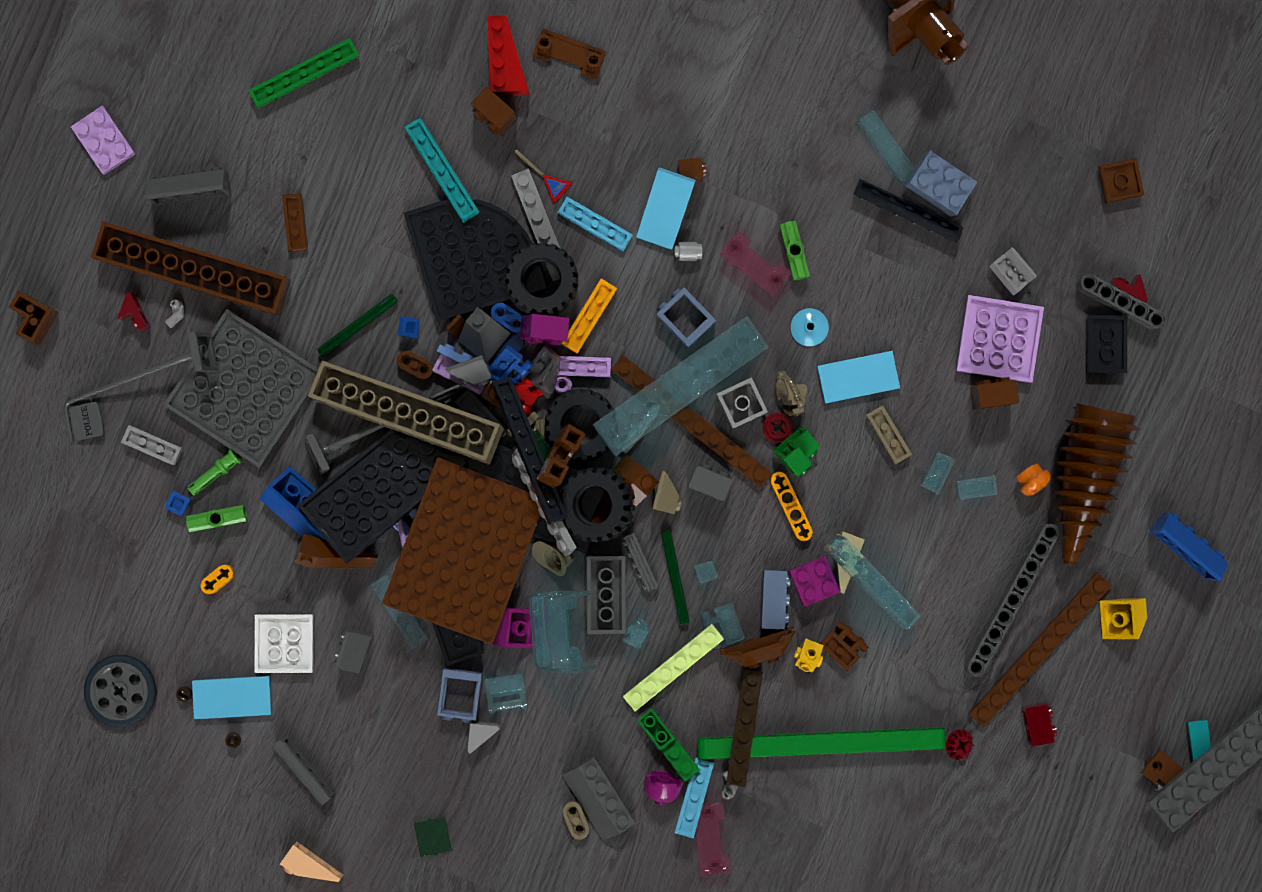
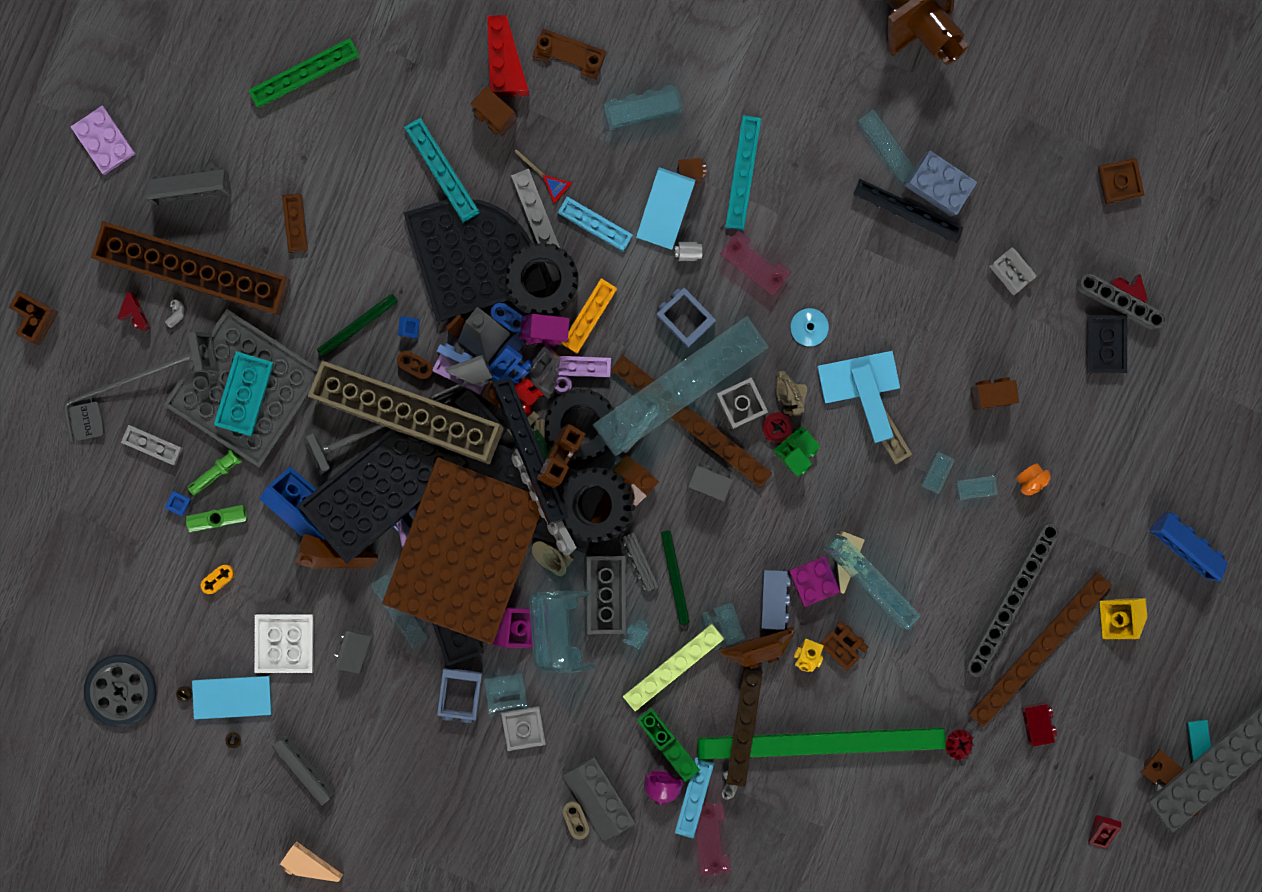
(243, 393): none -> teal plate
(432, 836): clear green piece -> none
(479, 733): light grey slope -> none
(523, 728): none -> light grey plate
(643, 107): none -> clear light blue brick
(666, 496): dark tan slope -> none
(706, 571): clear light blue plate -> none
(743, 173): none -> teal tile
(788, 507): light orange beam -> none
(792, 238): bright green piece -> none
(872, 403): none -> medium azure tile
(999, 338): lavender plate -> none
(1091, 472): reddish brown cone -> none
(1104, 831): none -> dark red slope

